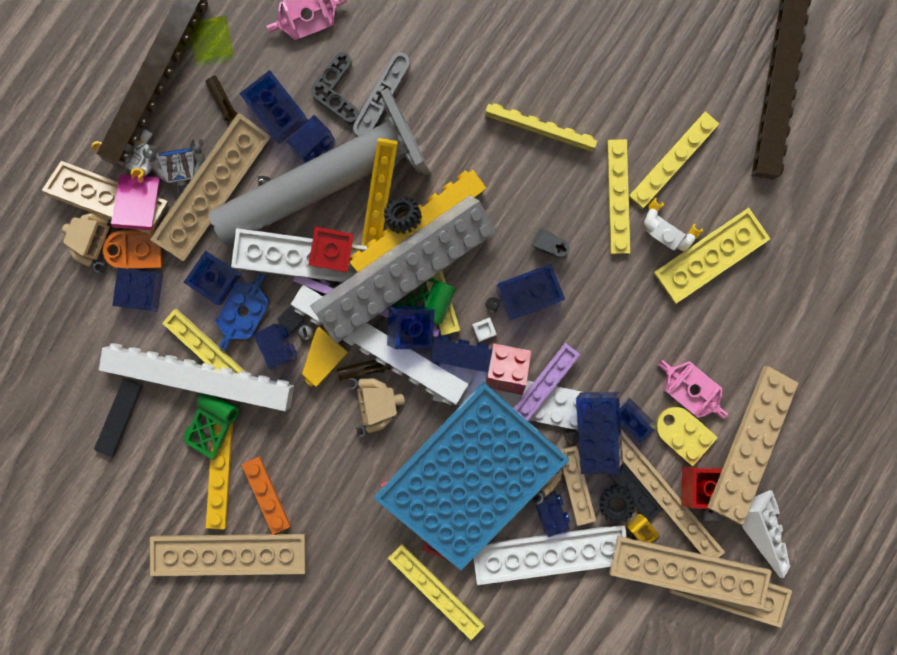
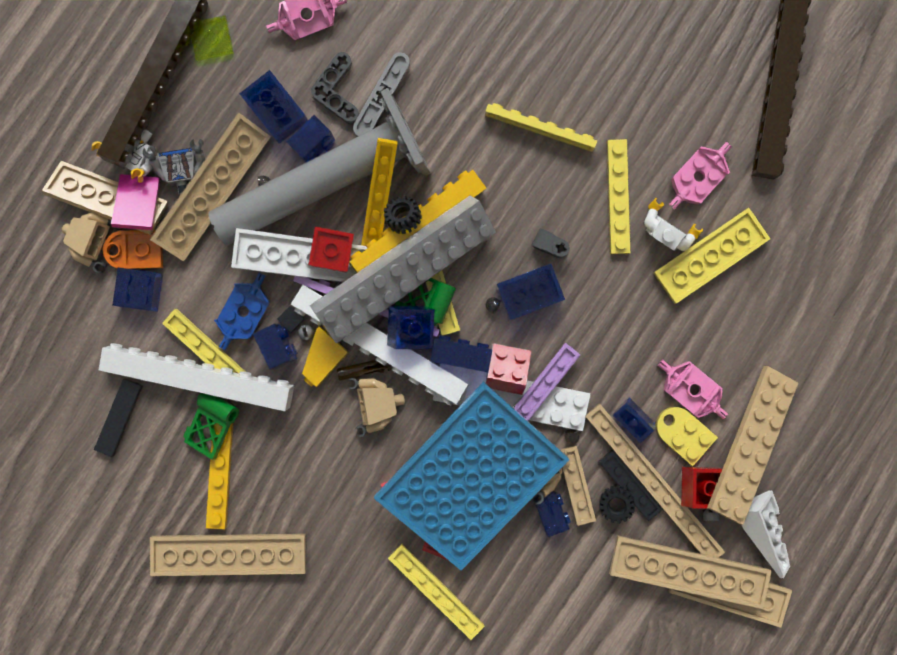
(212, 278): clear blue brick -> none
(221, 99): dark brown piece -> none
(266, 495): orange plate -> none
(484, 329): white tile -> none
(547, 555): white plate -> none
(599, 433): clear blue brick -> none
(642, 529): yellow slope -> none
(673, 160): light yellow plate -> none
(710, 164): none -> bright pink plate

